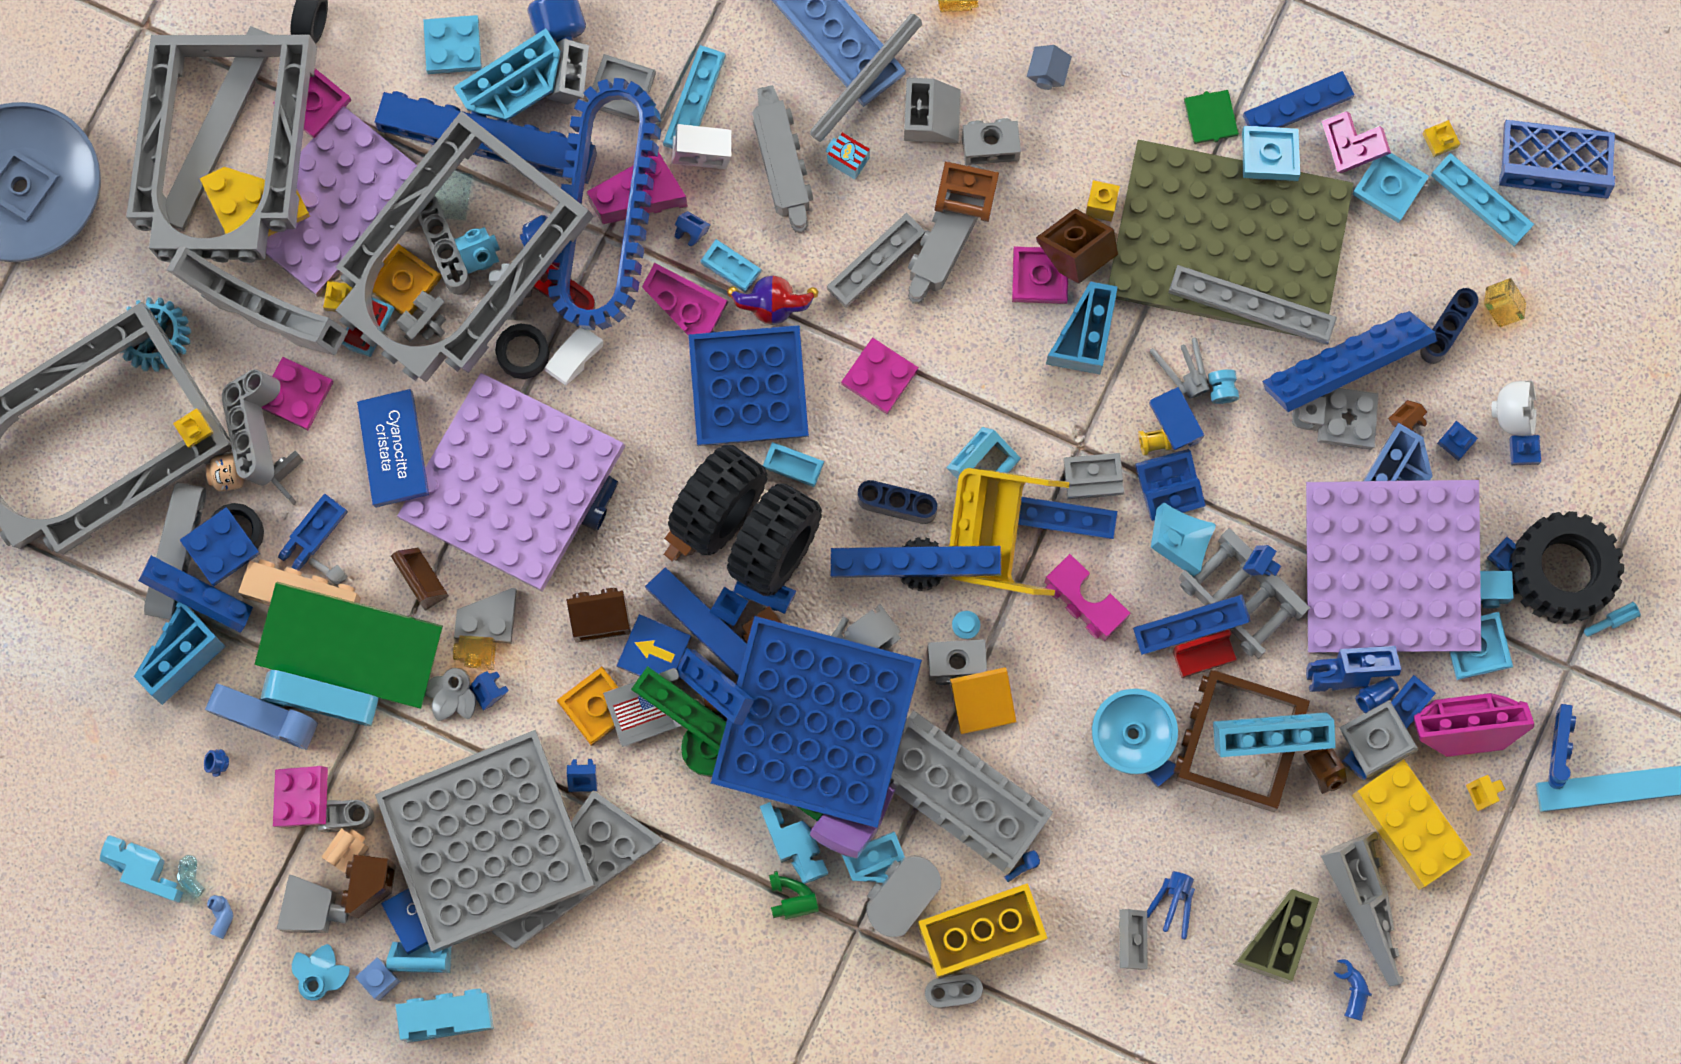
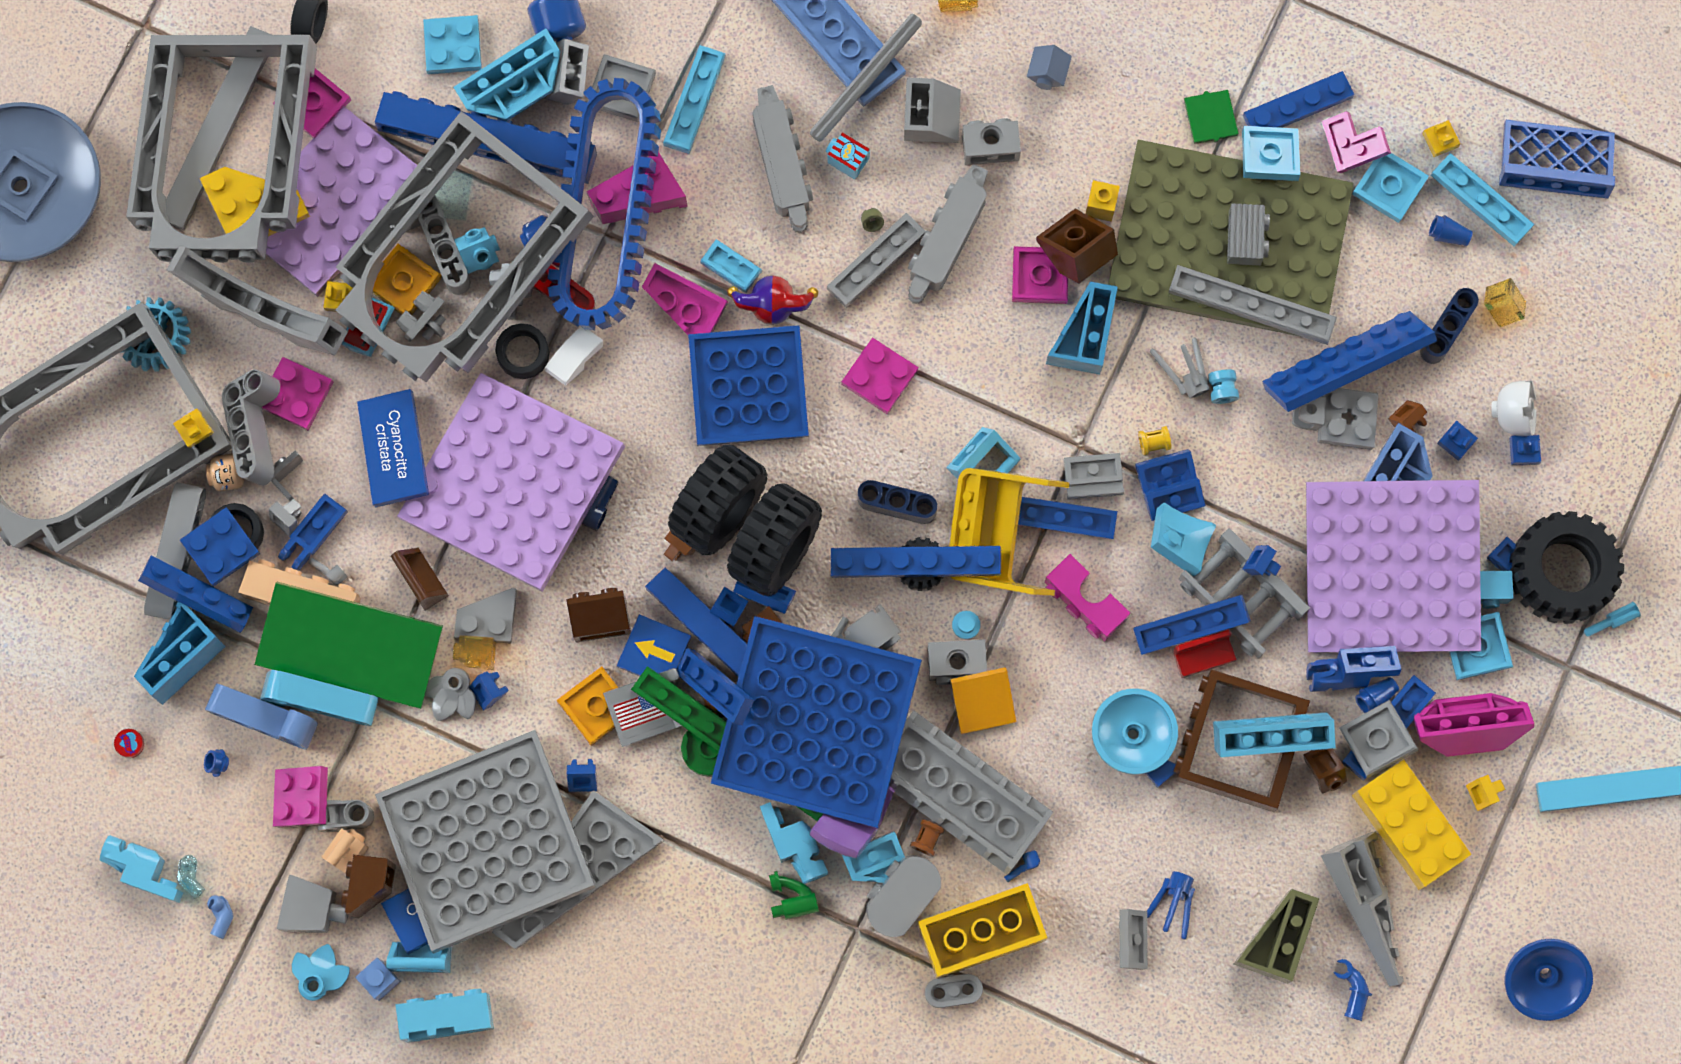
(129, 743): none -> red tile
(285, 516): none -> light grey tile
(692, 225): blue tile -> none
(701, 146): white hinge -> none
(793, 464): medium azure tile -> none
(874, 225): none -> olive hinge
(927, 838): none -> dark orange bush
(967, 182): dark orange plate -> none
(1176, 419): blue panel -> none
(1246, 234): none -> light grey brick
(1449, 231): none -> blue cone
(1555, 992): none -> blue dish
(1561, 747): blue plate -> none

